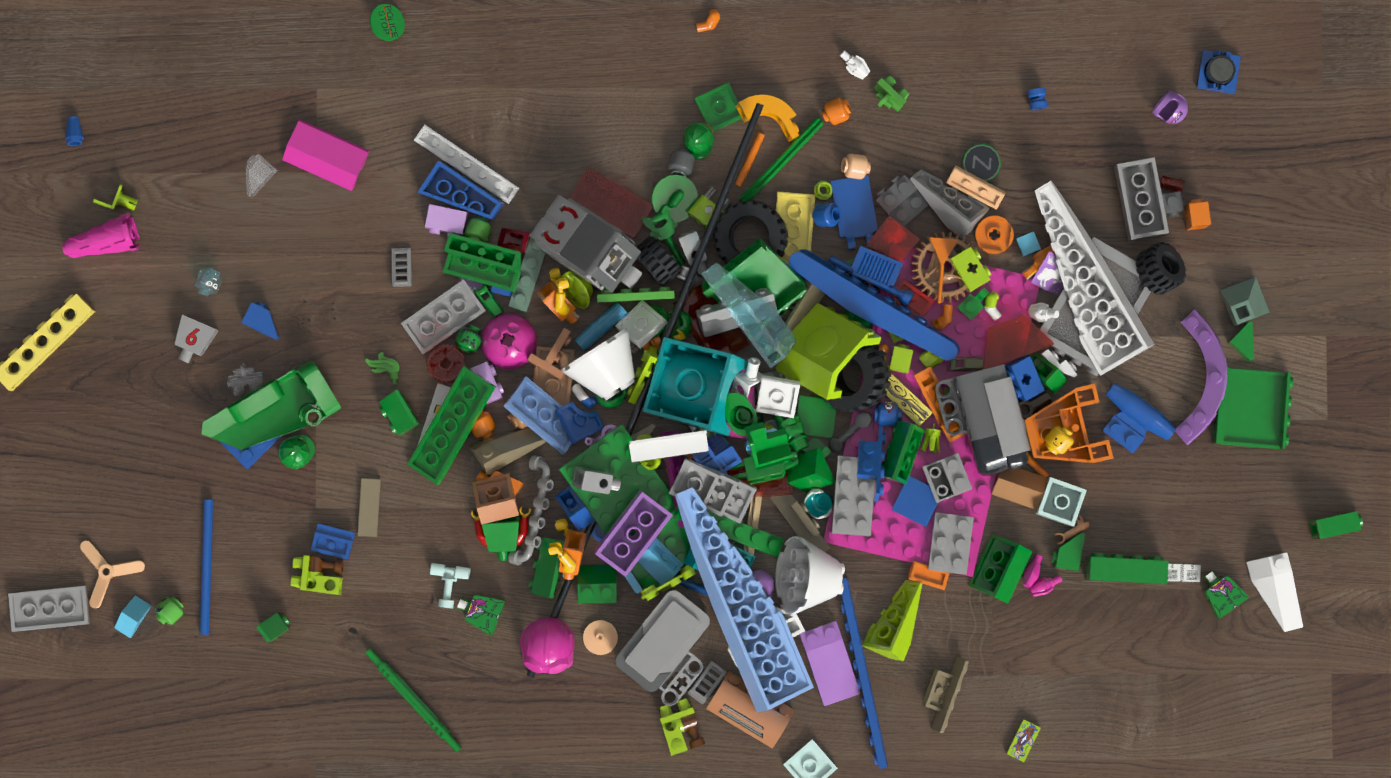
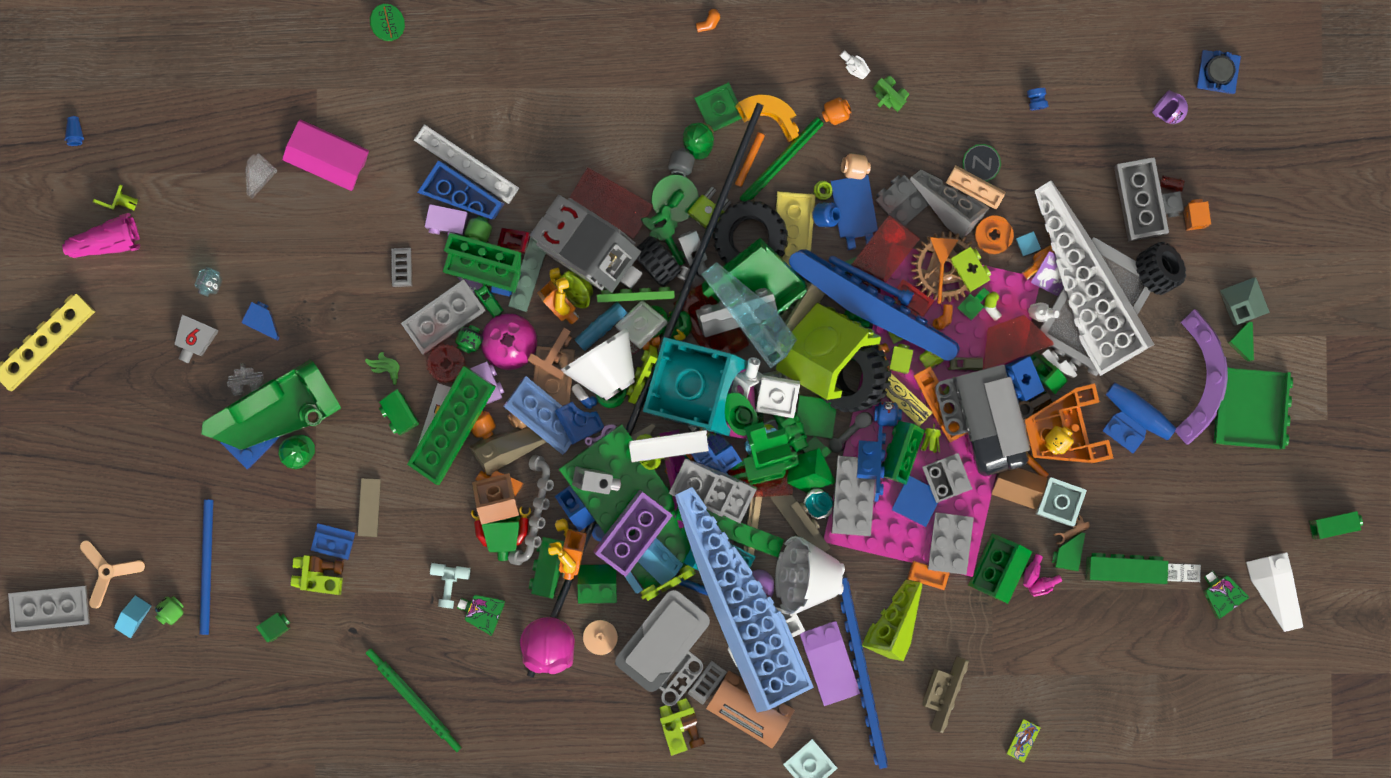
(876, 268): blue window -> none

